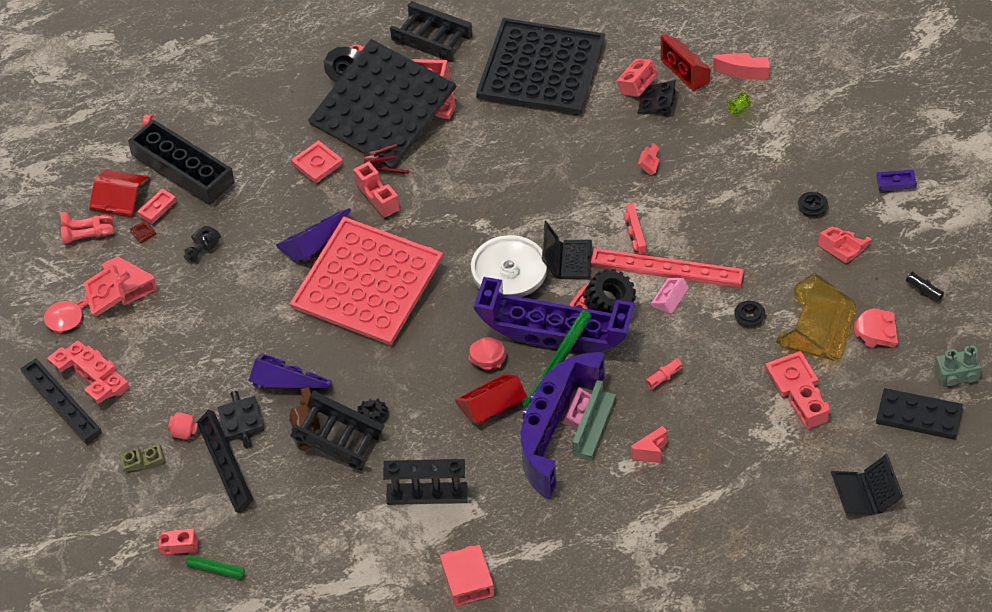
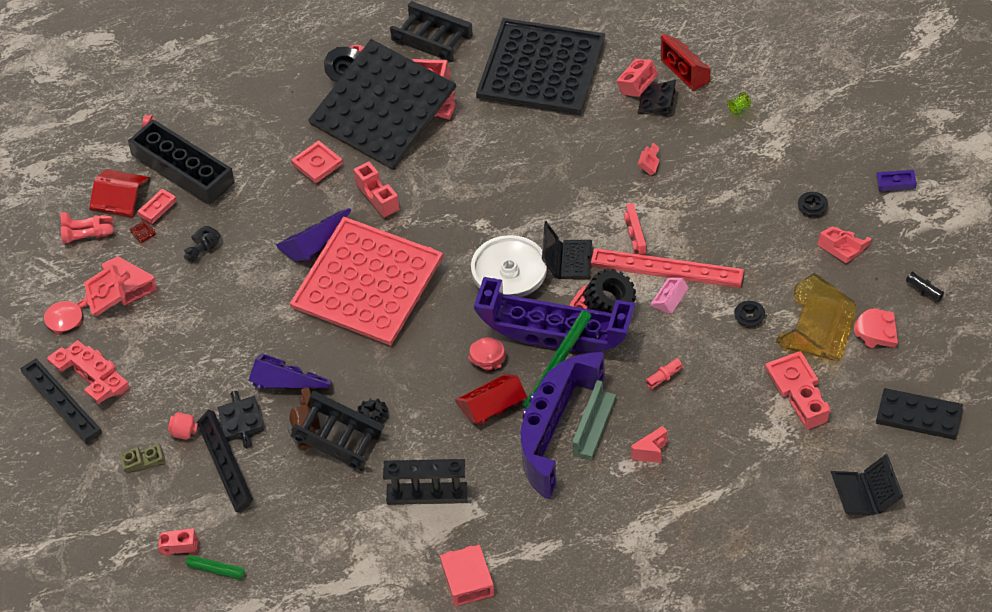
(376, 160): dark red plant -> none
(576, 408): bright pink slope -> none
(742, 66): coral slope -> none
(958, 367): sand green brick -> none

